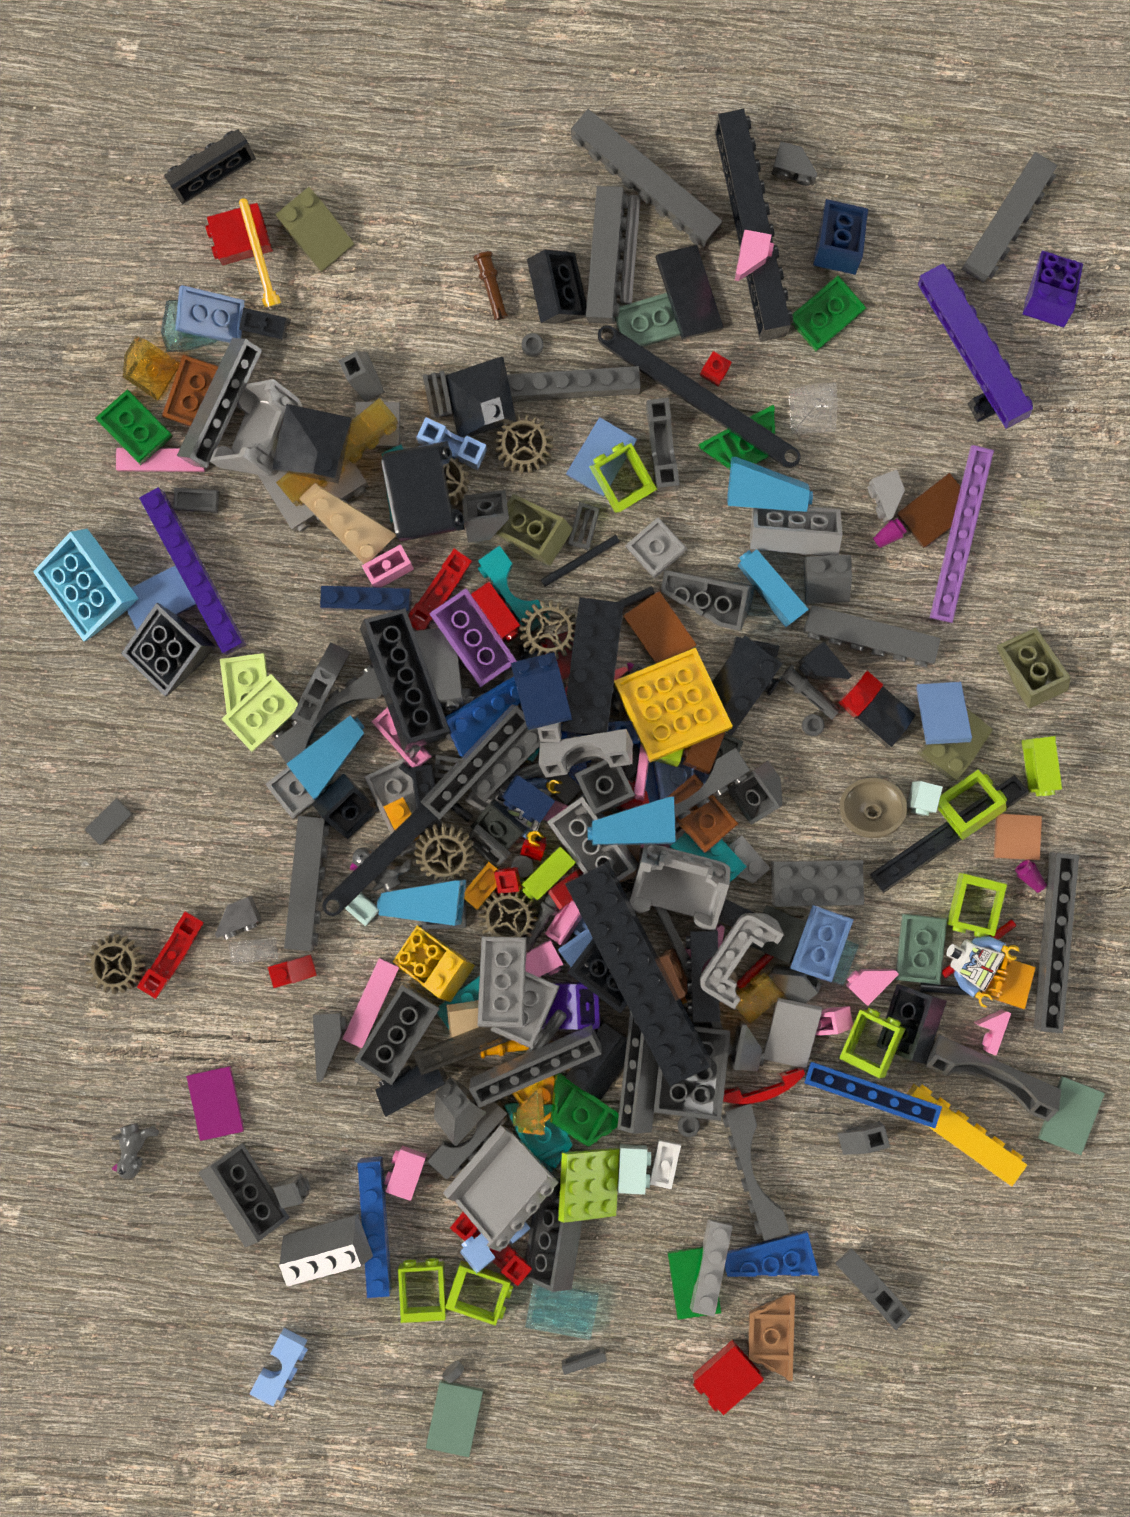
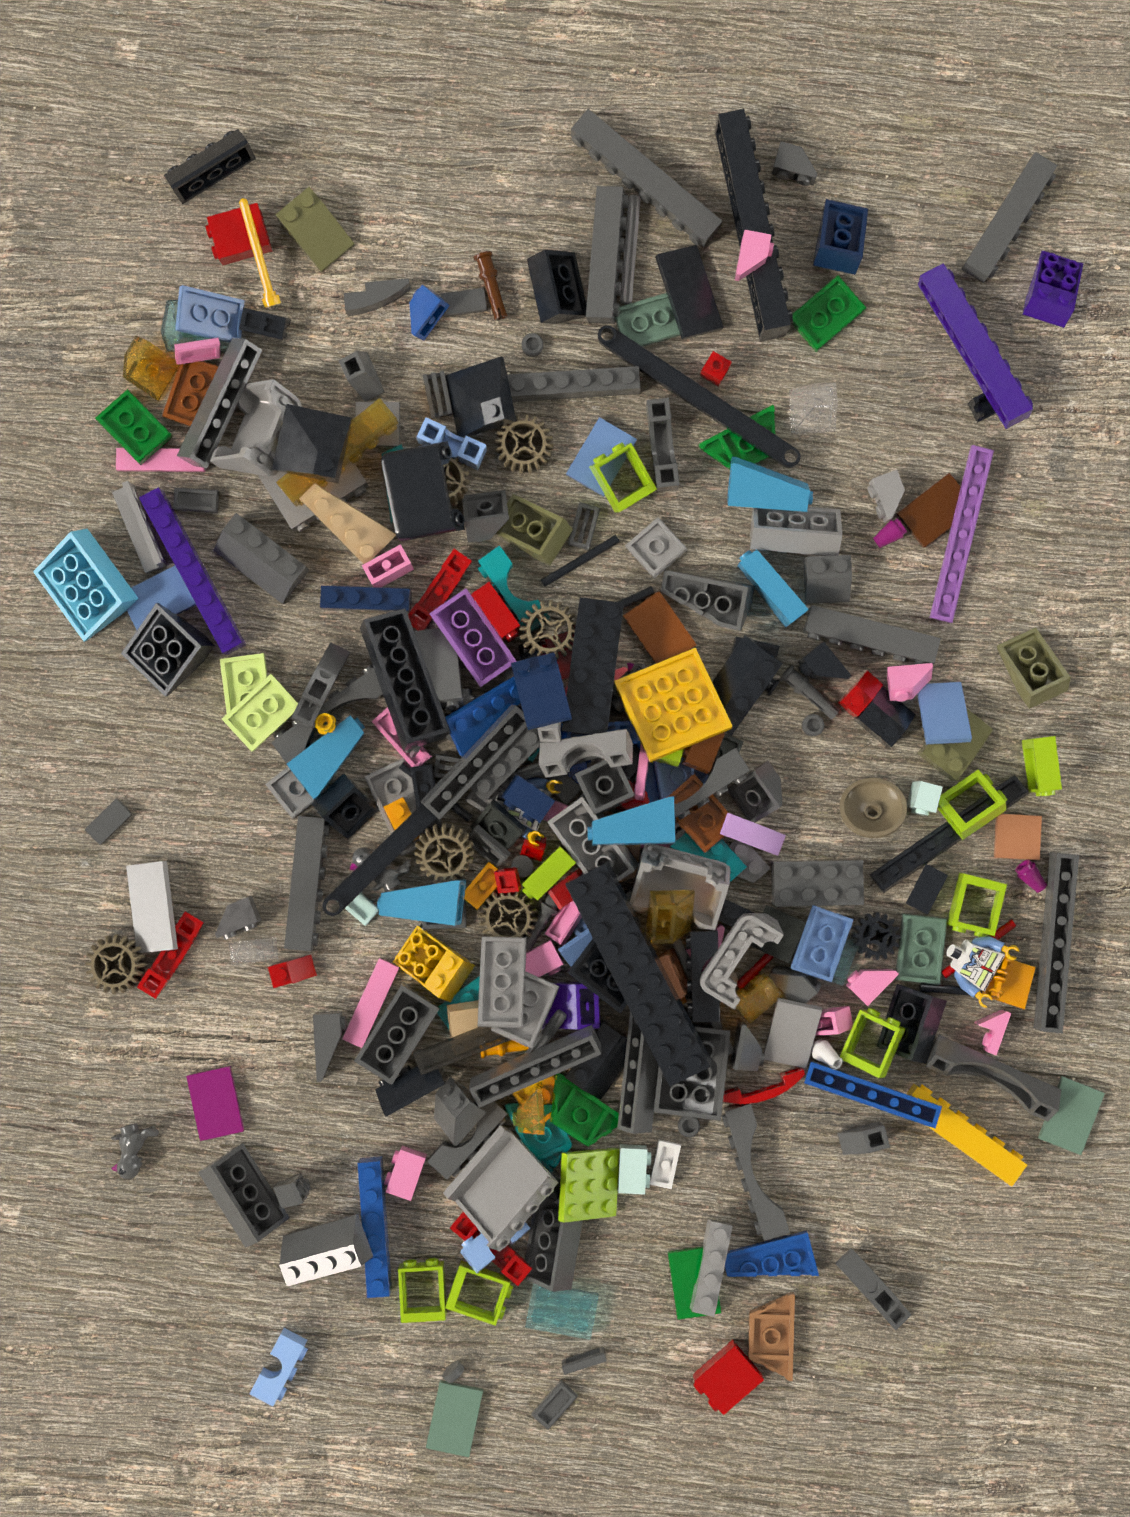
(139, 528): none -> light grey fence
(152, 906): none -> tile
(197, 351): none -> bright pink tile
(260, 558): none -> dark grey slope
(321, 719): none -> yellow plate
(376, 295): none -> dark grey slope
(425, 311): none -> blue slope
(464, 302): none -> dark grey tile
(554, 1404): none -> dark grey tile
(669, 915): none -> clear yellow slope
(752, 834): none -> lavender slope
(826, 1054): none -> white cone
(871, 930): none -> black gear
(907, 680): none -> bright pink slope
(926, 889): none -> black hinge

